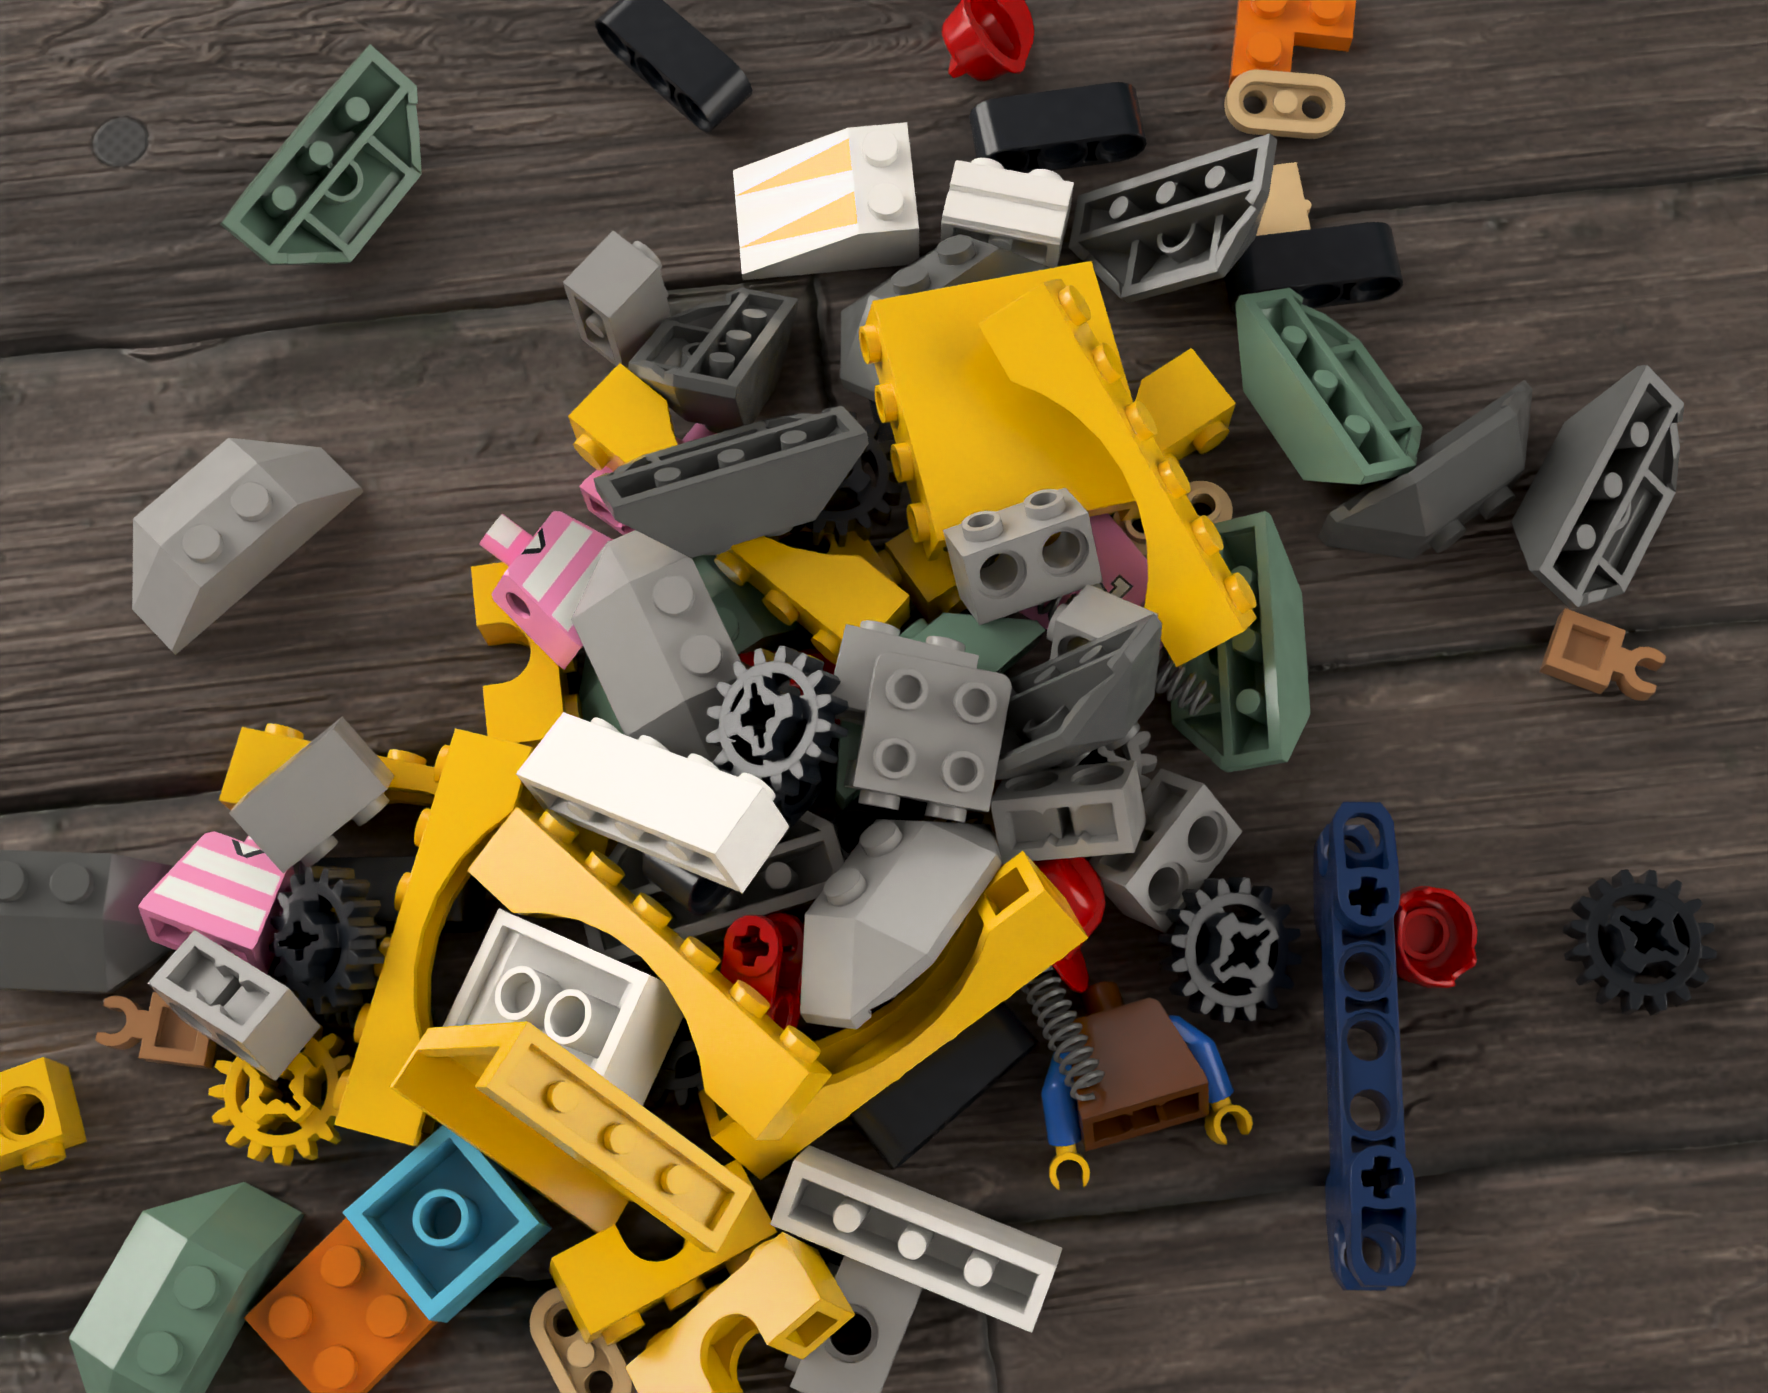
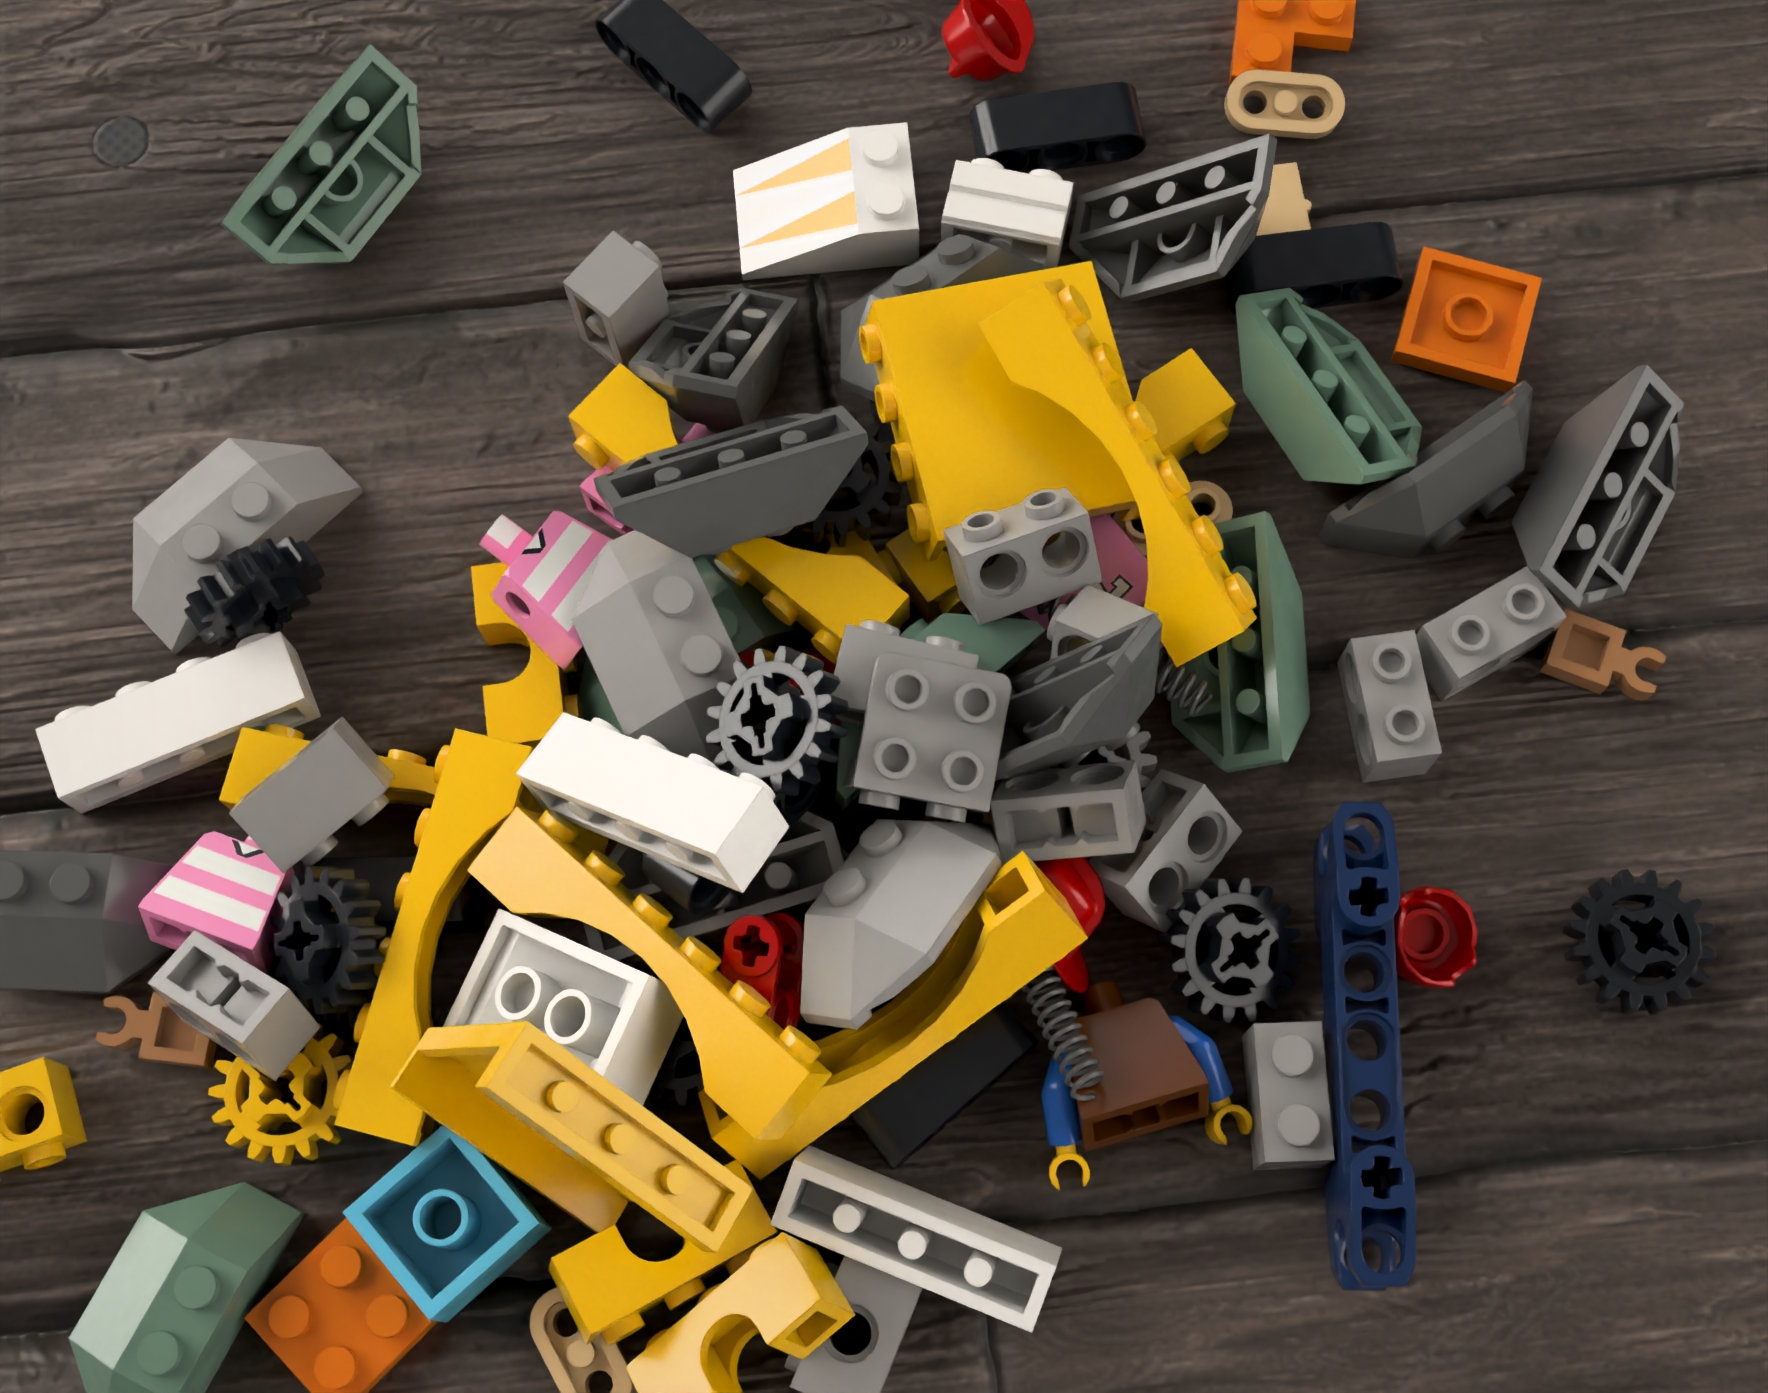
(175, 721): none -> white brick
(254, 591): none -> black gear
(1288, 1095): none -> light grey brick
(1388, 706): none -> light grey brick
(1466, 319): none -> orange plate
(1487, 632): none -> light grey brick

